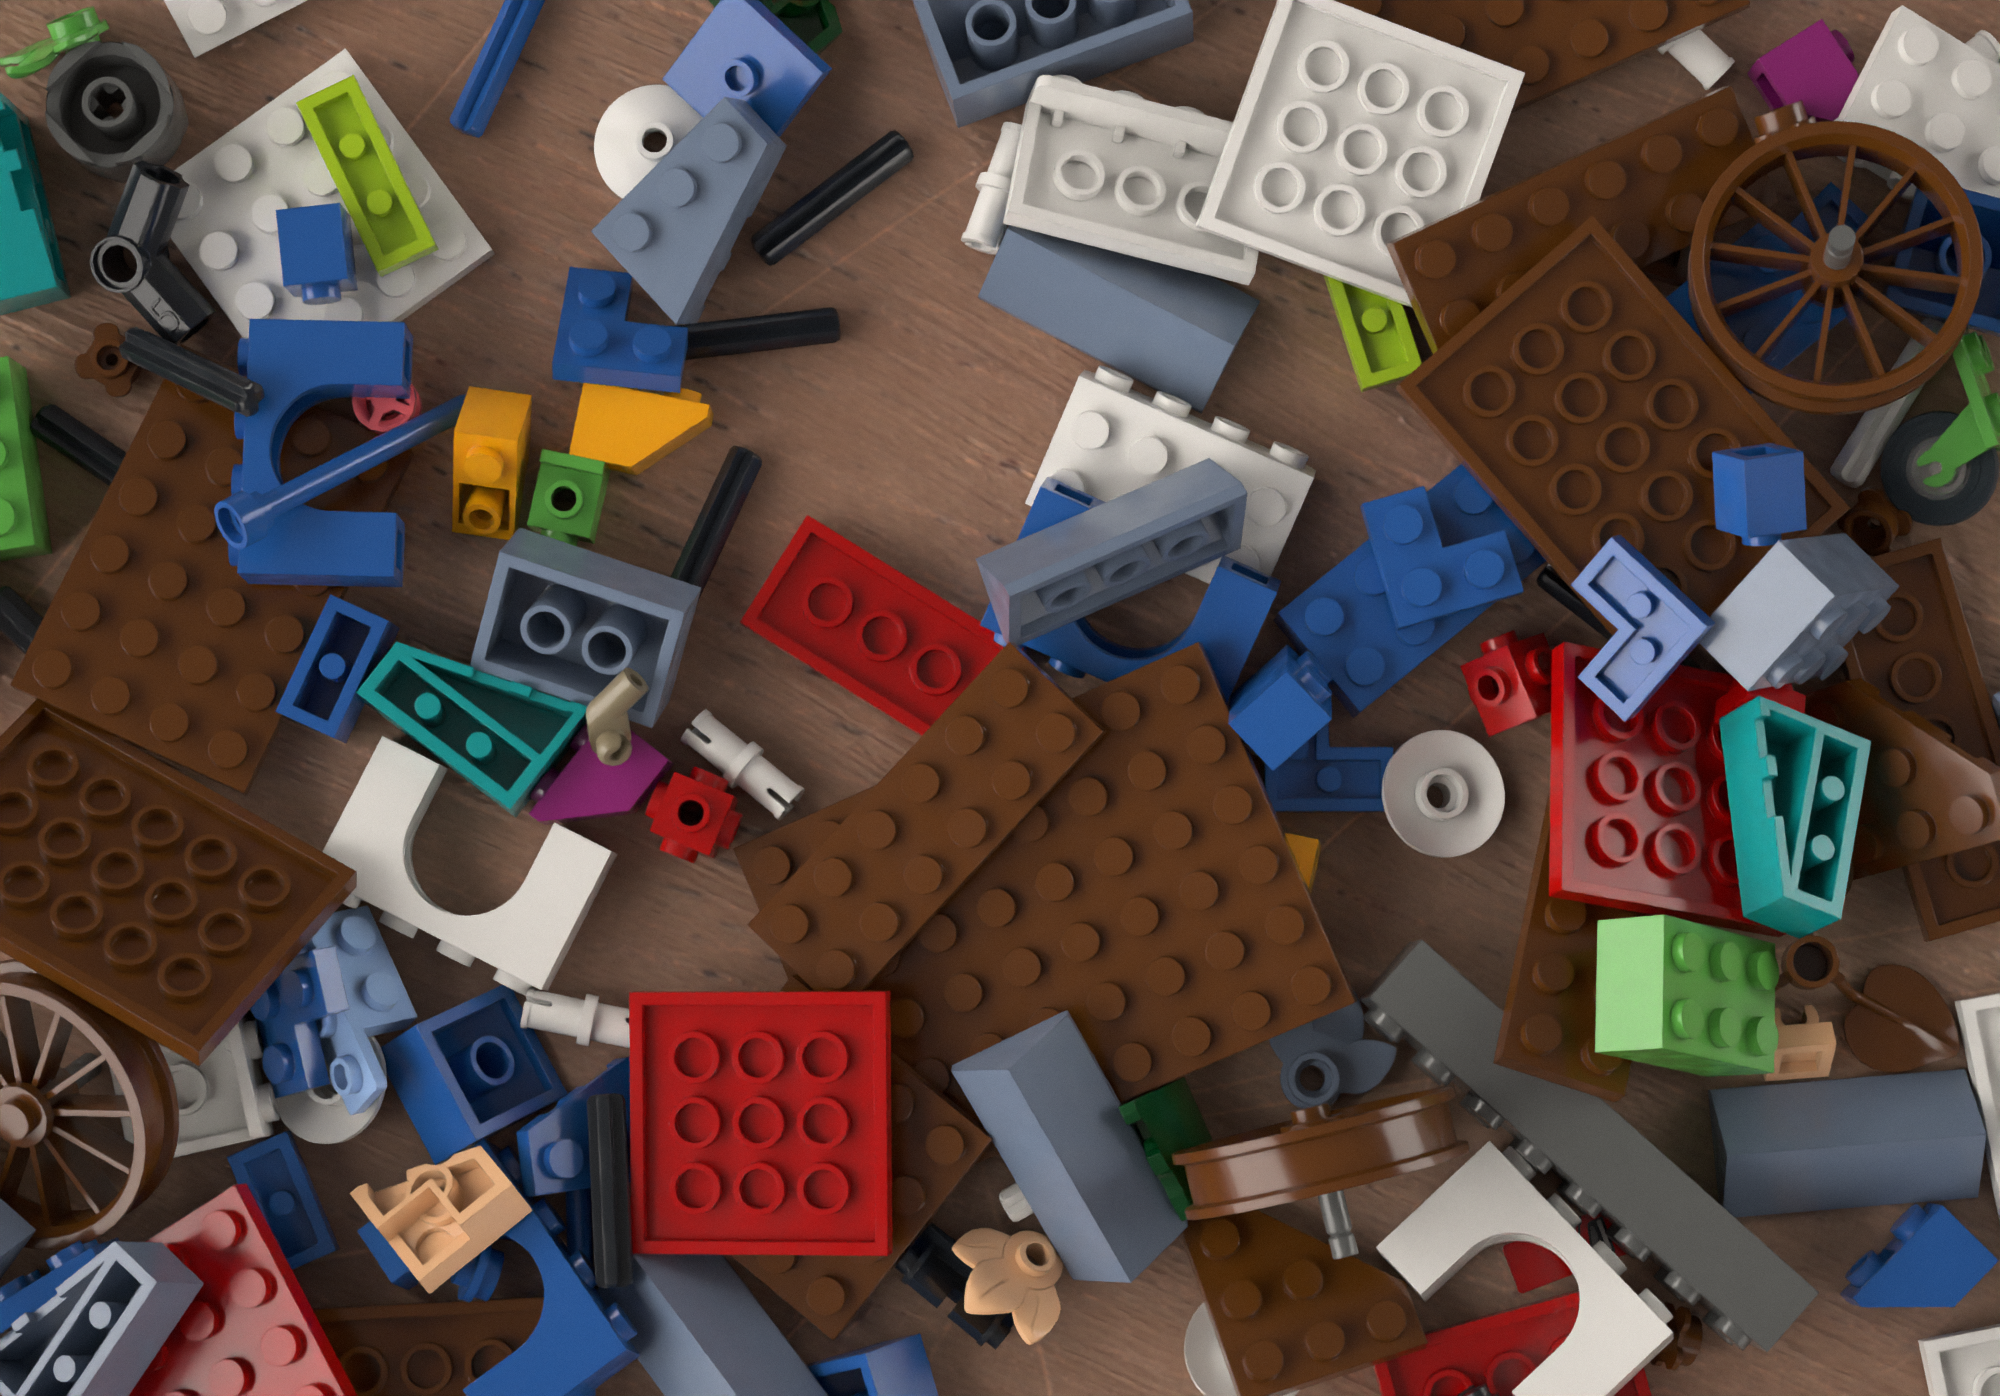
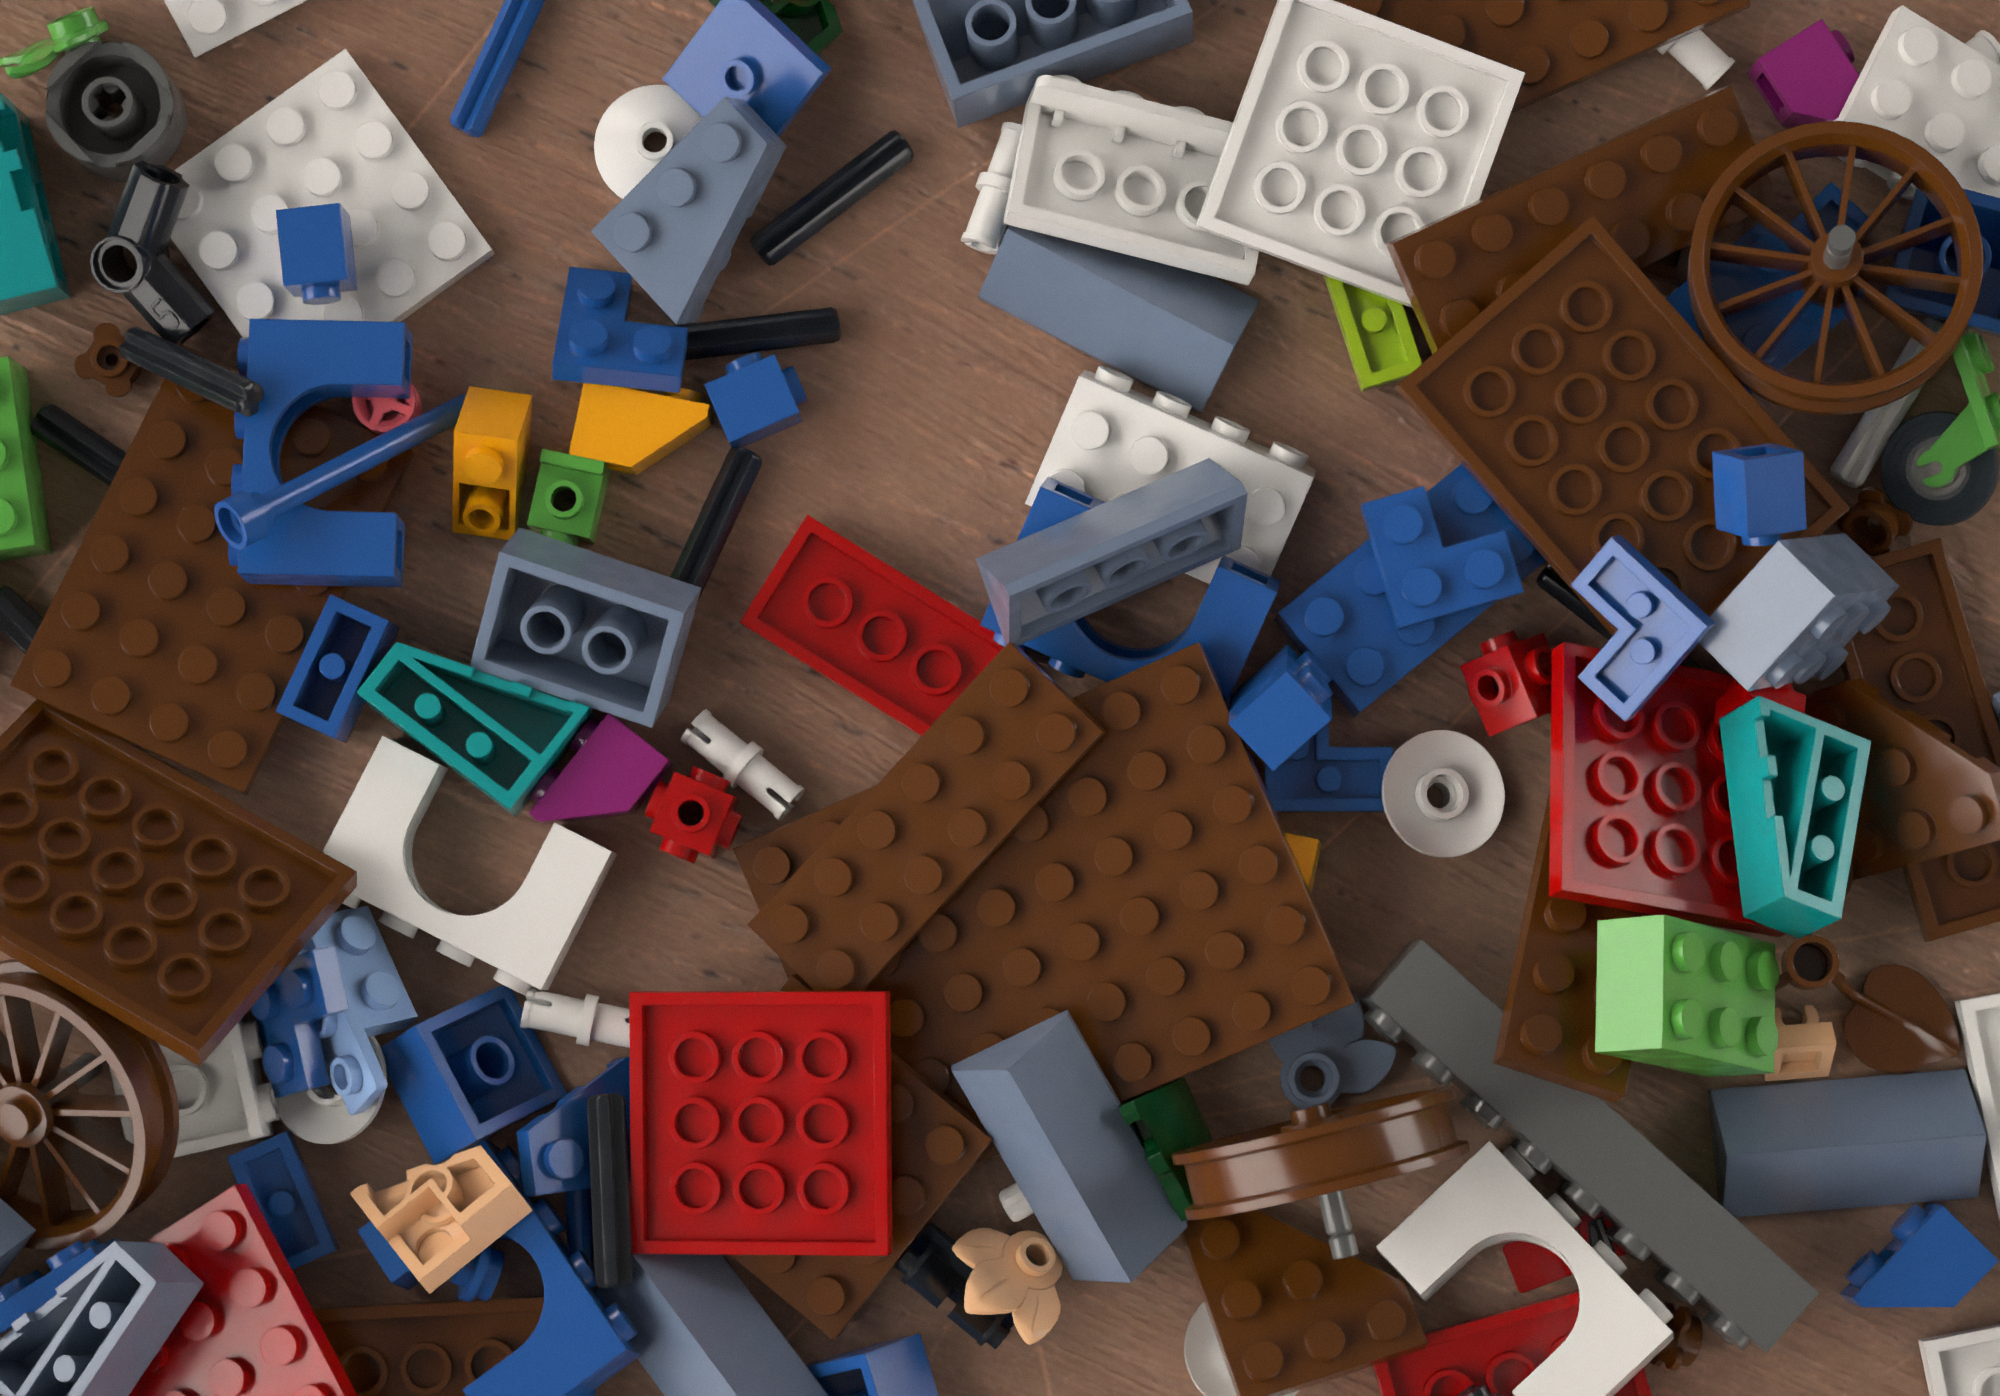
(367, 176): lime plate -> none
(609, 720): dark tan arm -> none
(756, 398): none -> blue brick
(1781, 119): reddish brown plate -> none

